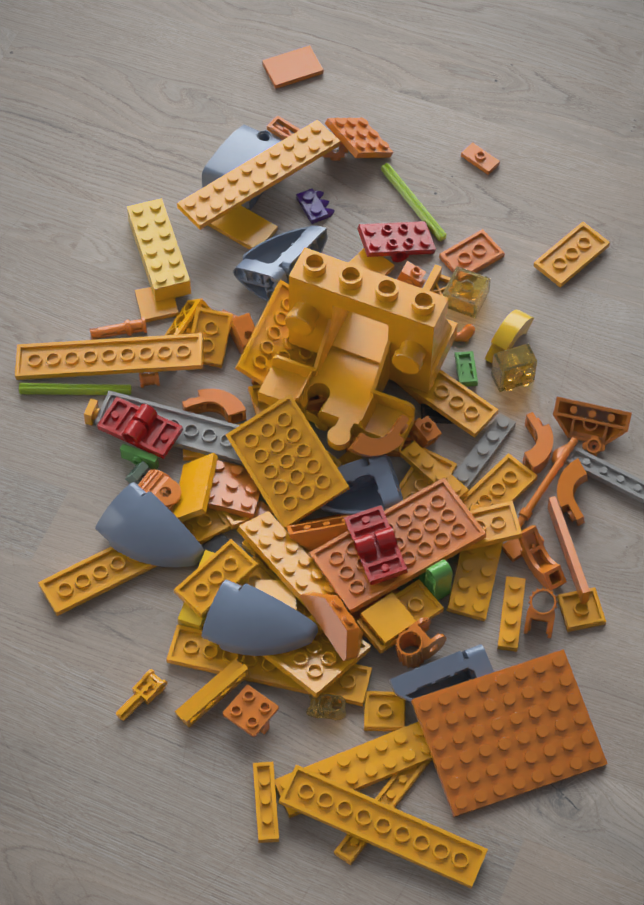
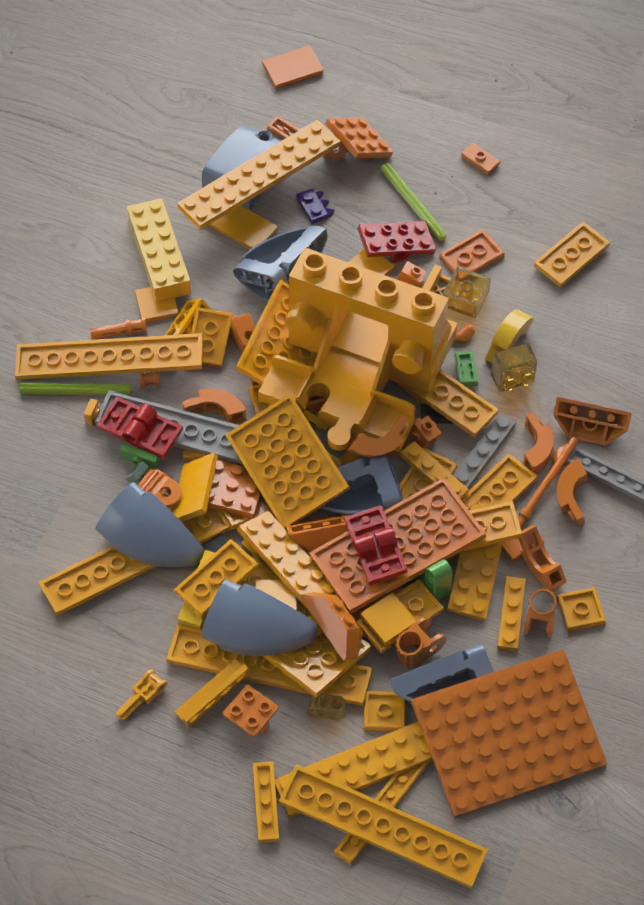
(568, 550): orange tile -> none
(593, 441): orange plate -> none

